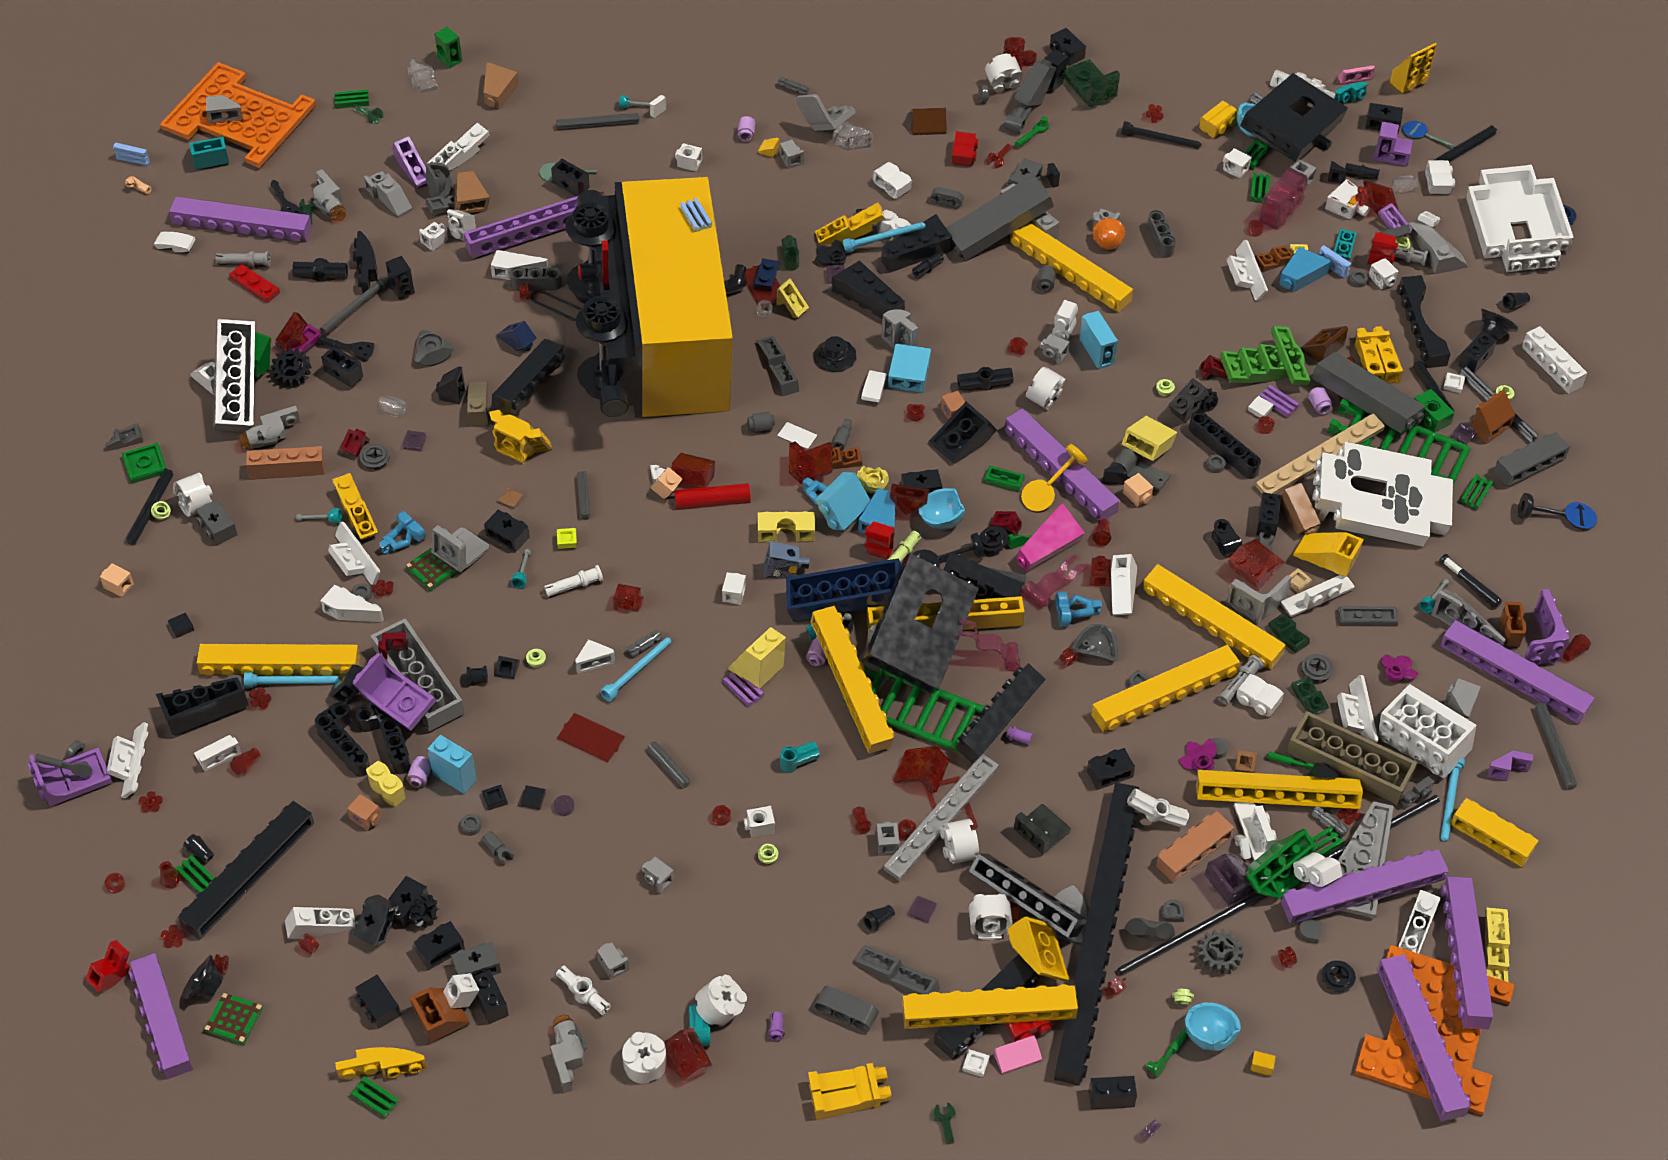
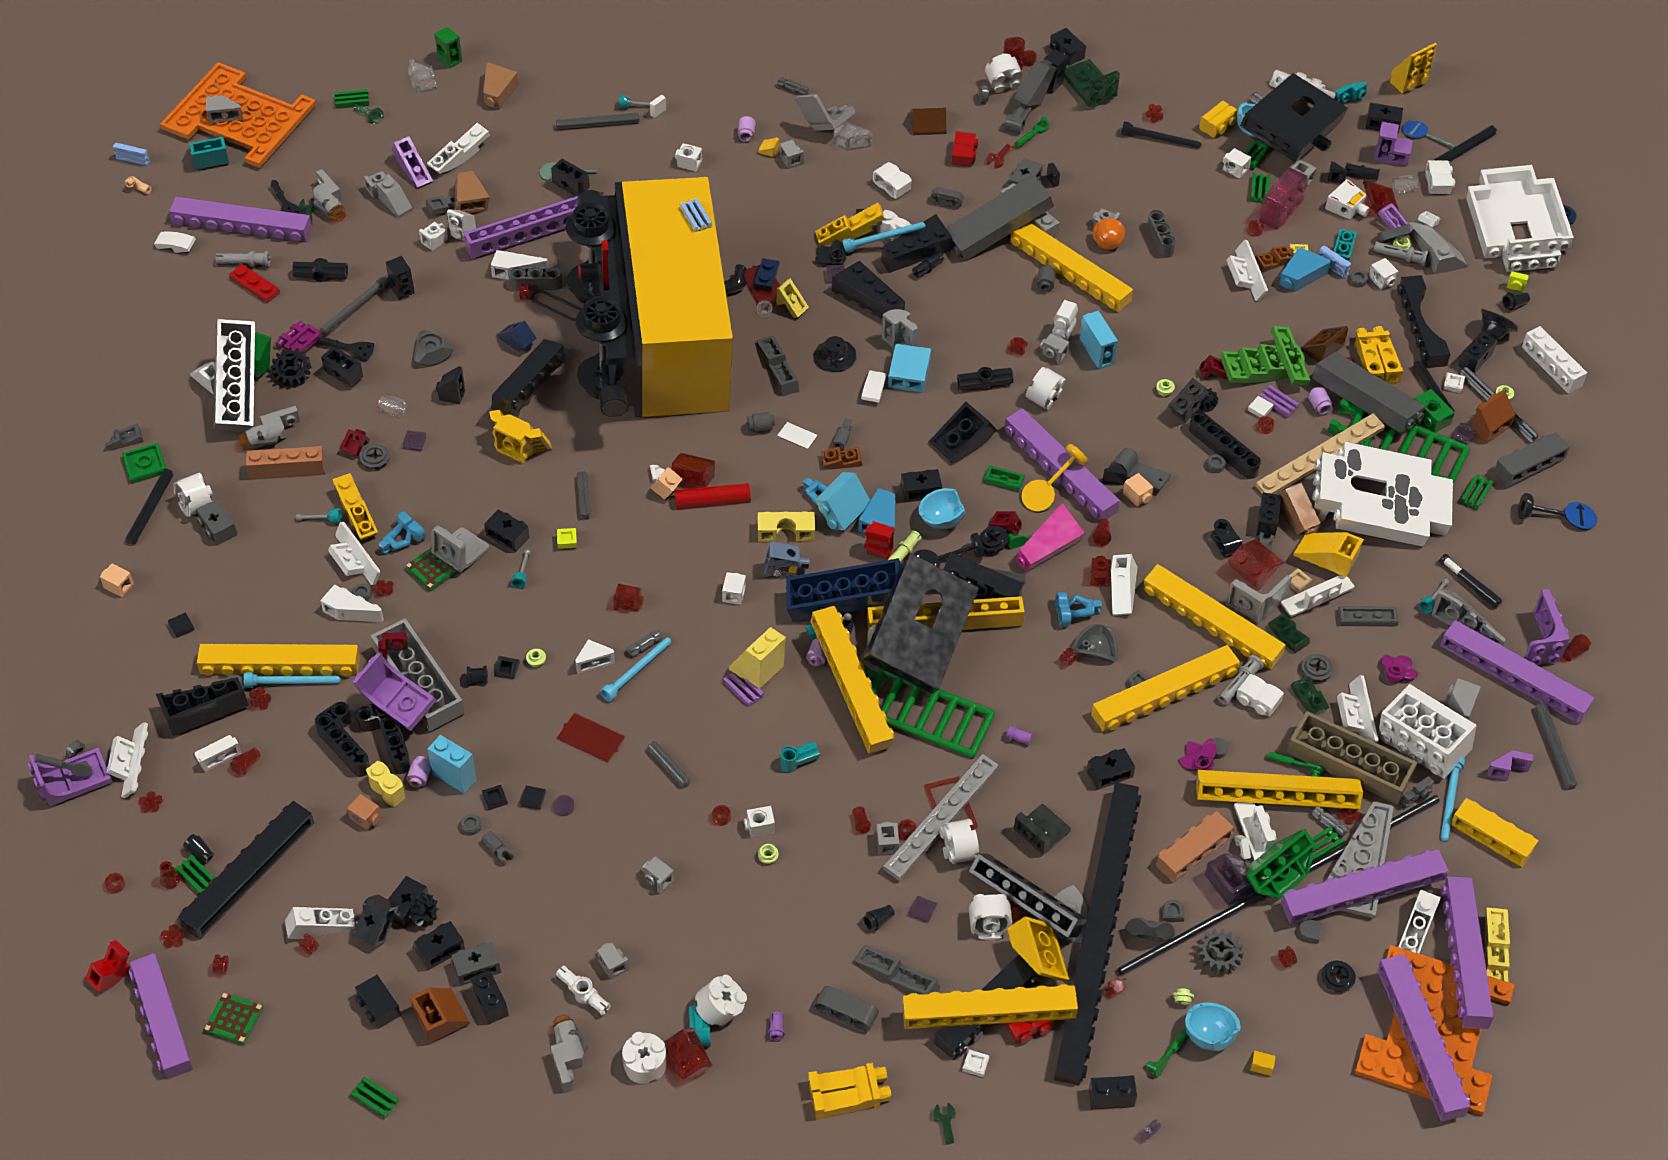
(161, 505): yellowish green plate -> none
(204, 980): black hat -> none
(292, 332): clear red slope -> none
(343, 687): black brick -> none
(365, 261): black slope -> none
(390, 1061): yellow slope -> none
(438, 179): dark grey hat -> none
(461, 990): white brick -> none
(477, 403): dark tan slope -> none
(510, 497): medium nougat slope -> none
(582, 579): white pin -> none
(790, 252): clear green piece -> none
(810, 463): clear red bracket -> none
(873, 479): light yellow hair -> none
(908, 498): clear red slope -> none
(915, 412): clear red plate -> none
(923, 765): clear red bracket -> none
(951, 403): nougat brick -> none
(993, 642): clear pink flag -> none
(999, 713): black brick -> none
(1017, 1054): bright pink slope -> none
(1052, 581): clear pink flag -> none
(1149, 438): light yellow brick -> none
(1149, 806): white piece -> none
(1245, 761): medium nougat slope -> none
(1317, 869): white brick -> none
(1322, 770): black slope -> none
(1356, 74): bright pink slope -> none
(1362, 195): clear red plant -> none
(1382, 248): red brick -> none
(1513, 623): dark orange brick -> none
(1517, 281): none -> neon yellow plate

